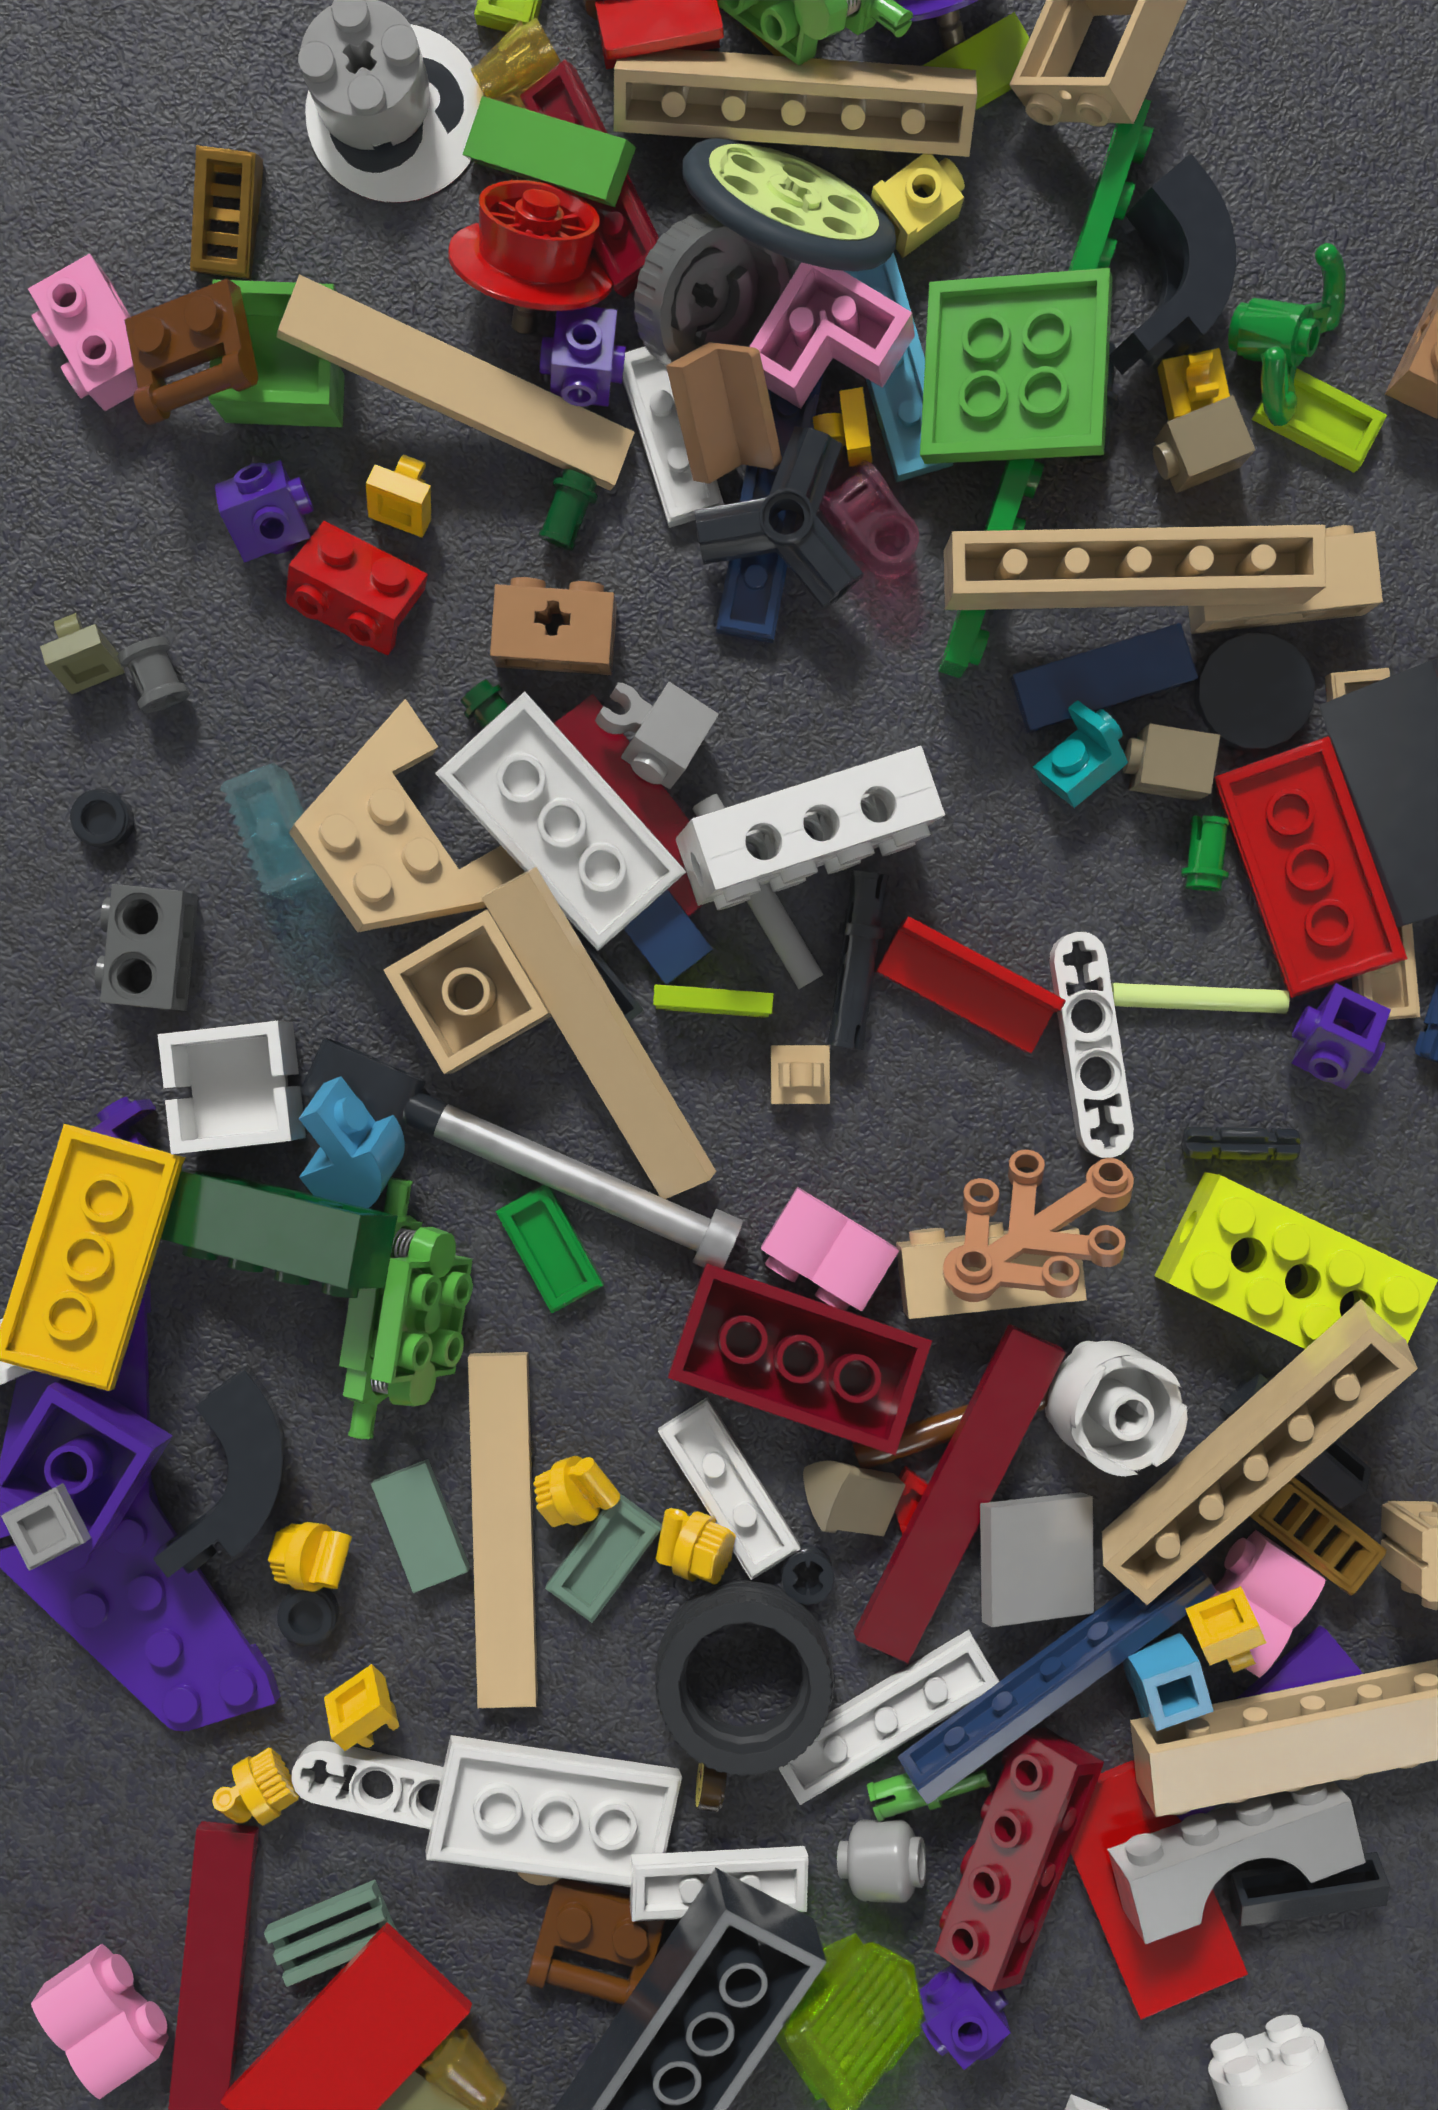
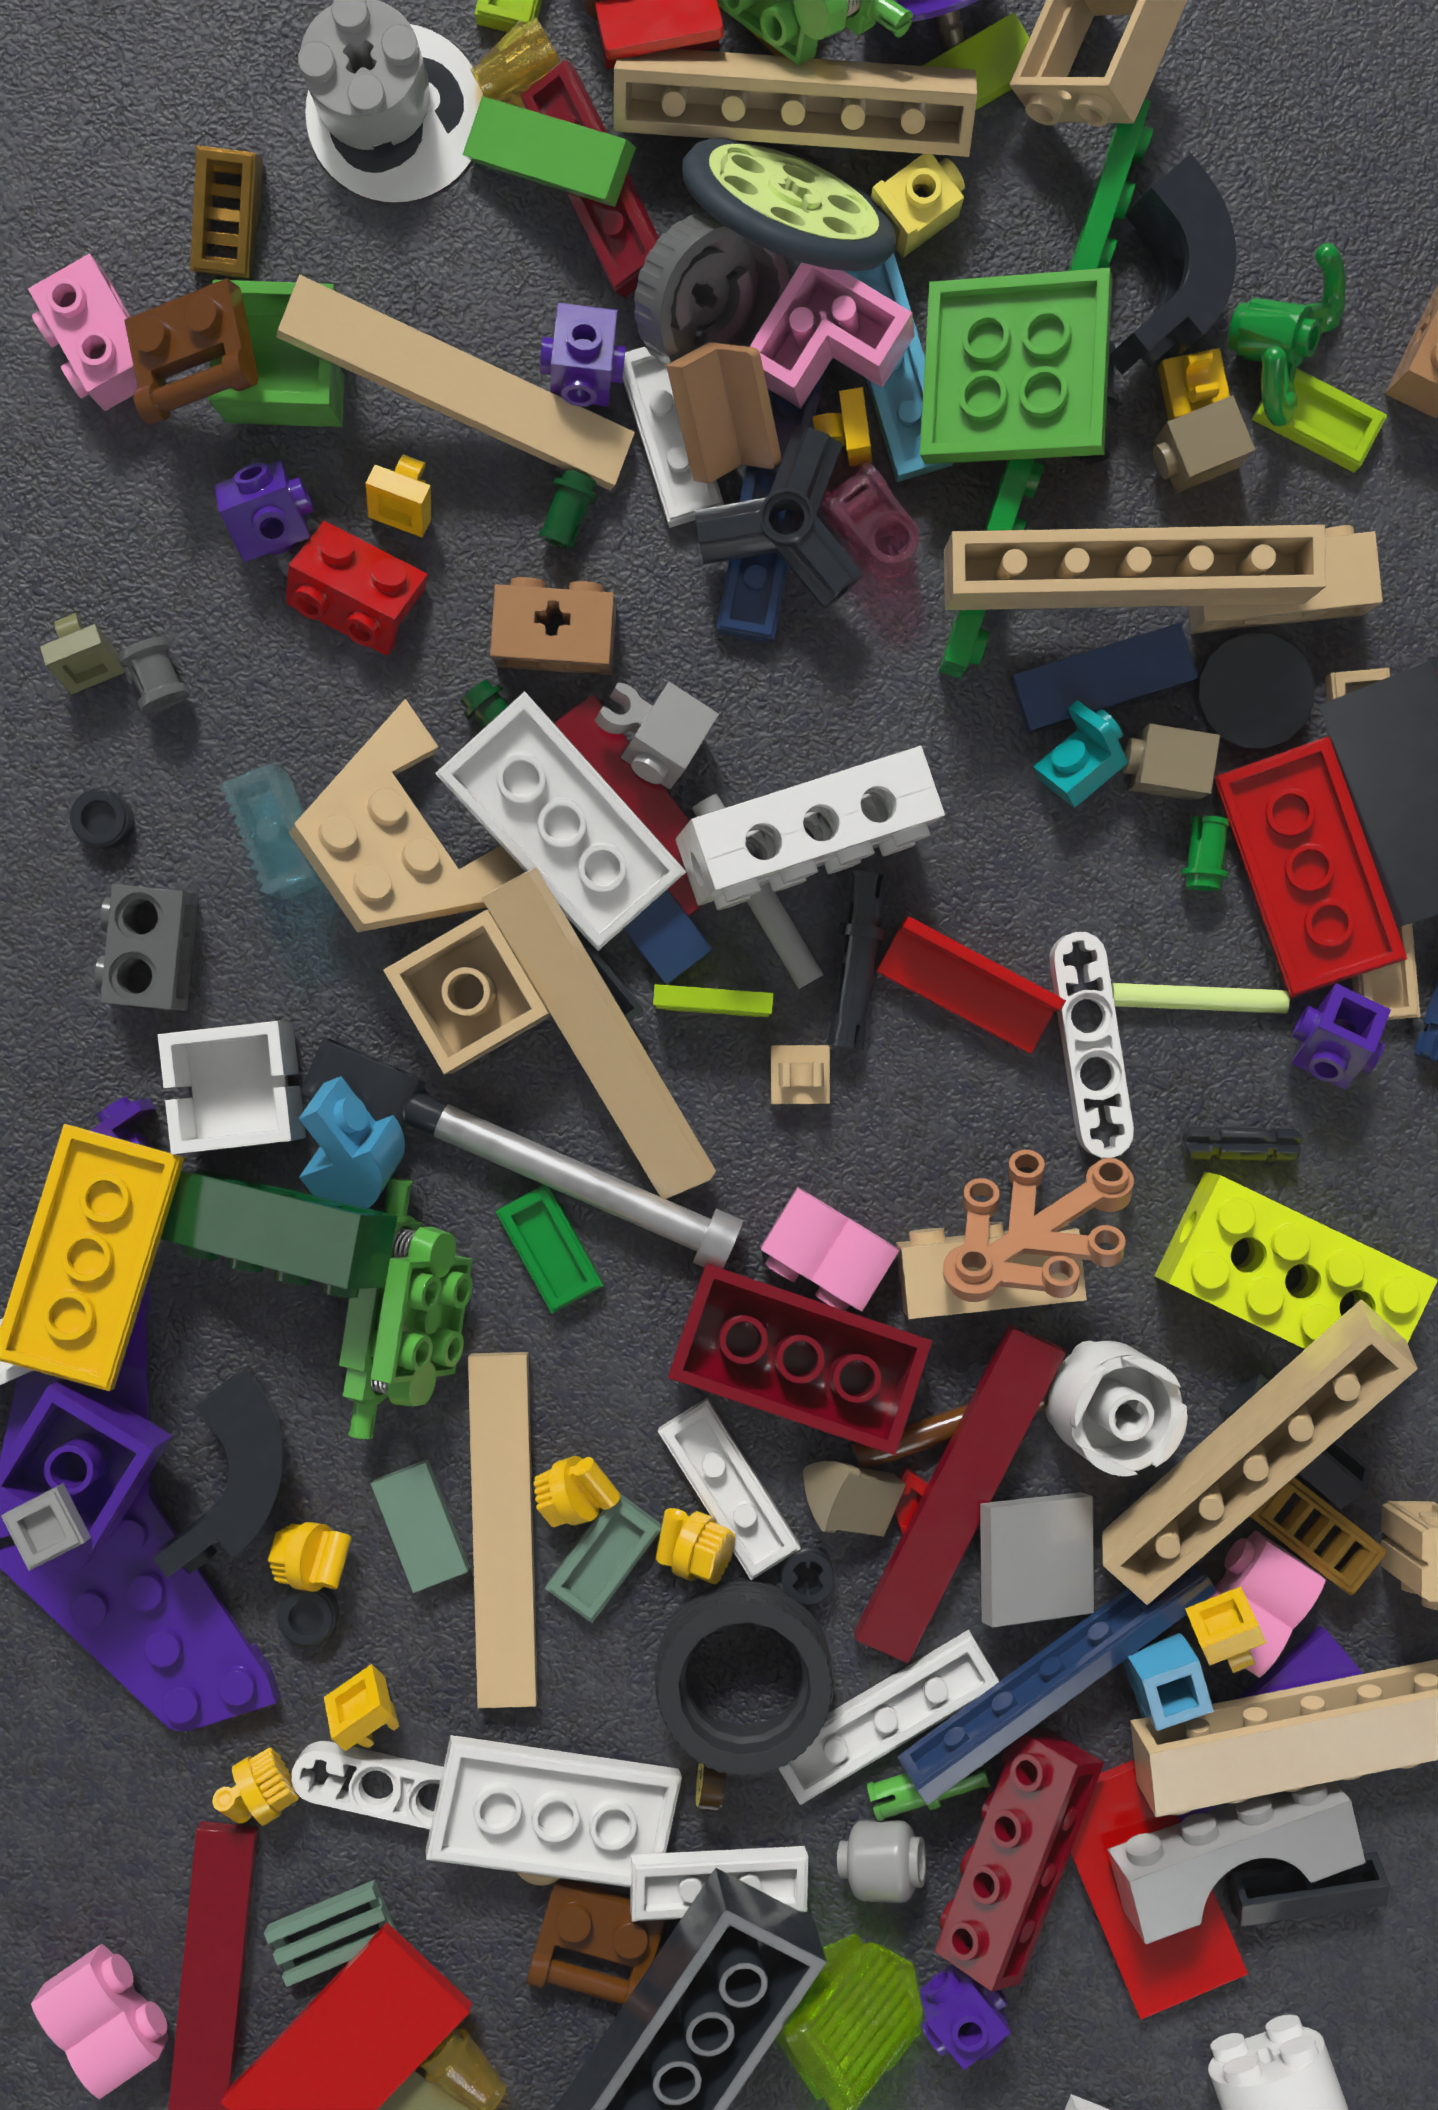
(532, 250): red piece -> none

